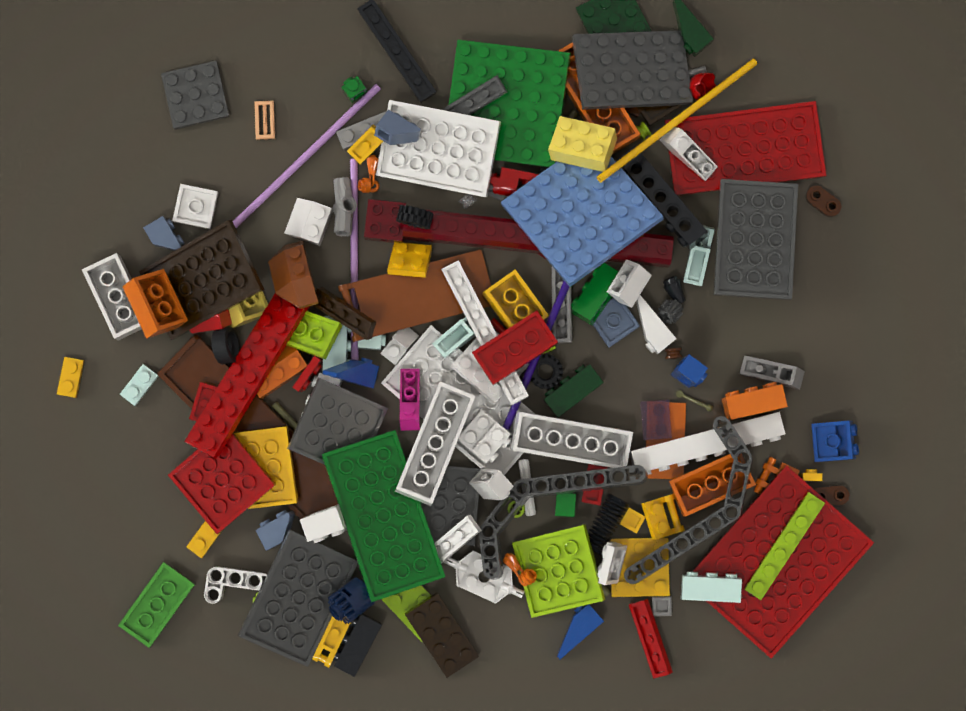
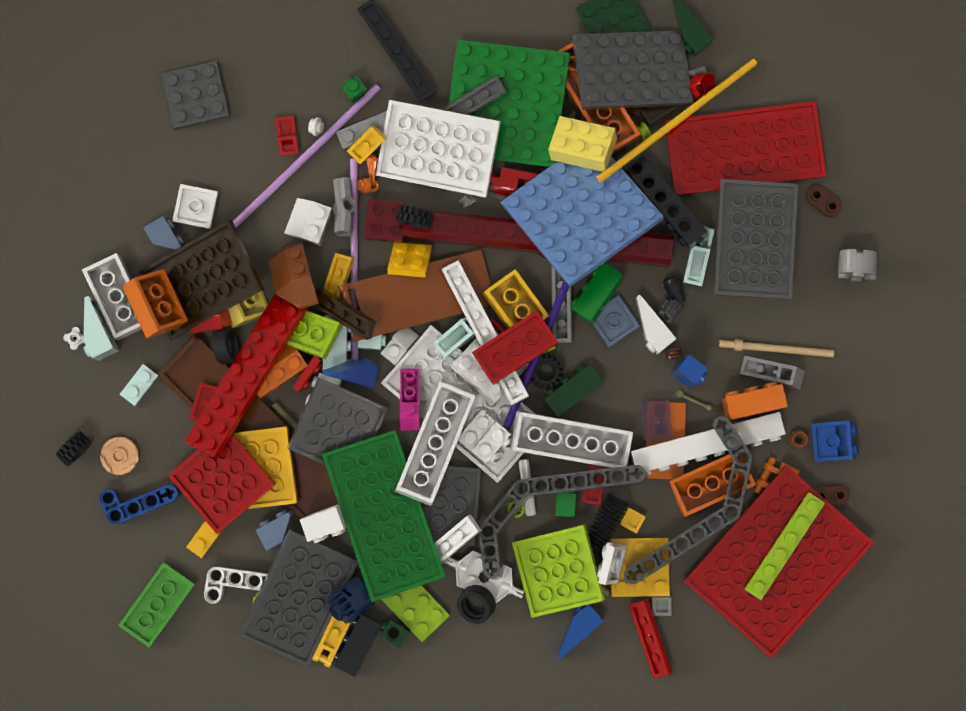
(70, 377): yellow plate -> none
(73, 448): none -> black tyre
(74, 333): none -> white plate
(97, 334): none -> light aqua slope
(119, 455): none -> light nougat tile
(142, 501): none -> blue beam
(265, 136): light nougat tile -> none
(286, 135): none -> red slope
(316, 126): none -> white plate
(338, 273): none -> yellow plate
(396, 130): sand blue slope -> none
(398, 641): none -> dark green brick
(441, 635): dark brown plate -> none
(467, 612): none -> black tyre
(491, 484): white brick -> none
(528, 576): orange piece -> none
(629, 283): white brick -> none
(657, 518): yellow plate -> none
(688, 152): white slope -> none
(711, 587): light aqua brick -> none
(738, 345): none -> tan bar
(804, 437): none -> dark orange plate
(811, 475): yellow plate -> none
(857, 265): none -> light grey brick

